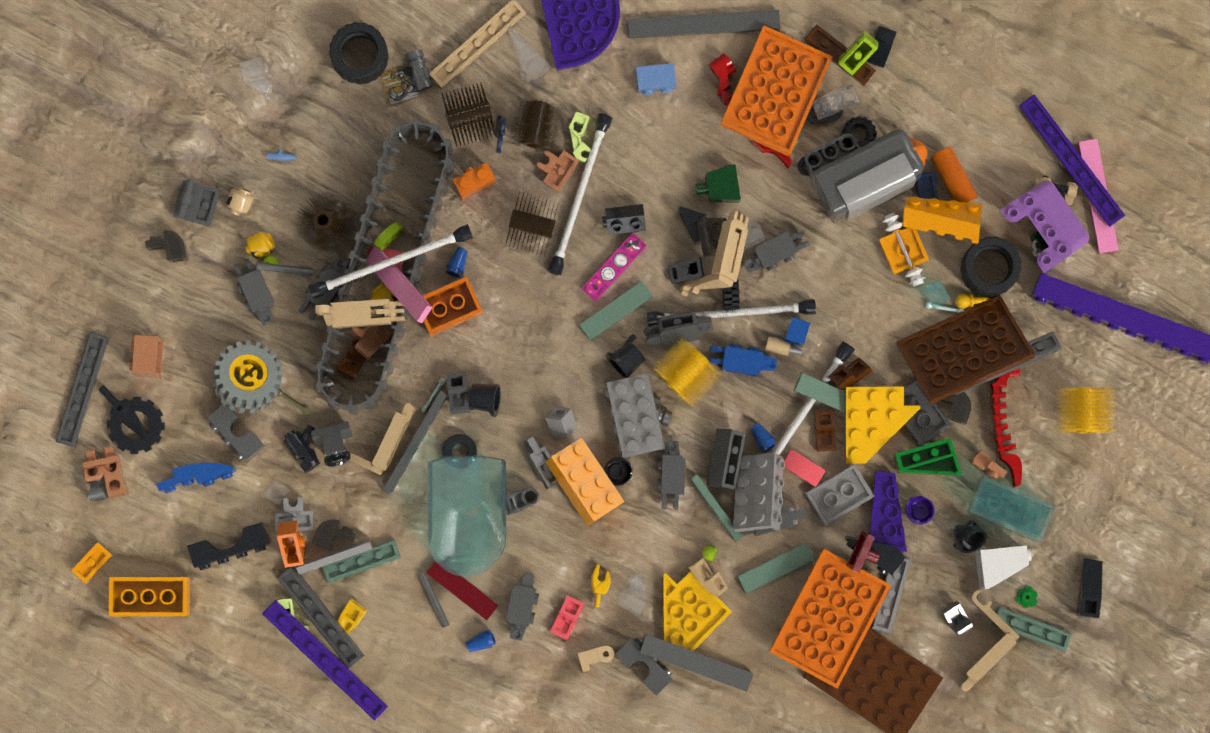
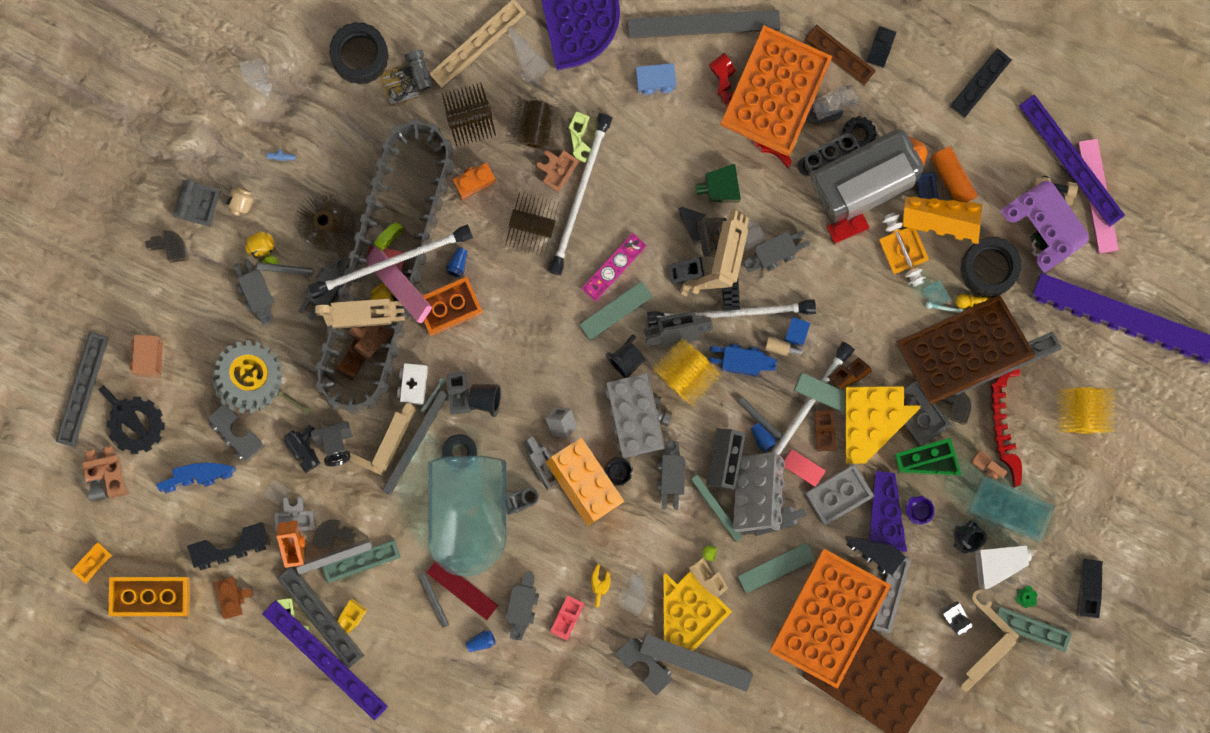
(231, 597): none -> dark orange hinge
(419, 375): none -> white brick
(500, 131): dark blue piece -> none
(603, 654): tan leg -> none
(624, 219): black brick -> none
(761, 419): none -> dark grey bar
(847, 228): none -> red plate
(858, 52): lime brick -> none
(862, 552): dark red tile -> none
(980, 83): none -> black tile

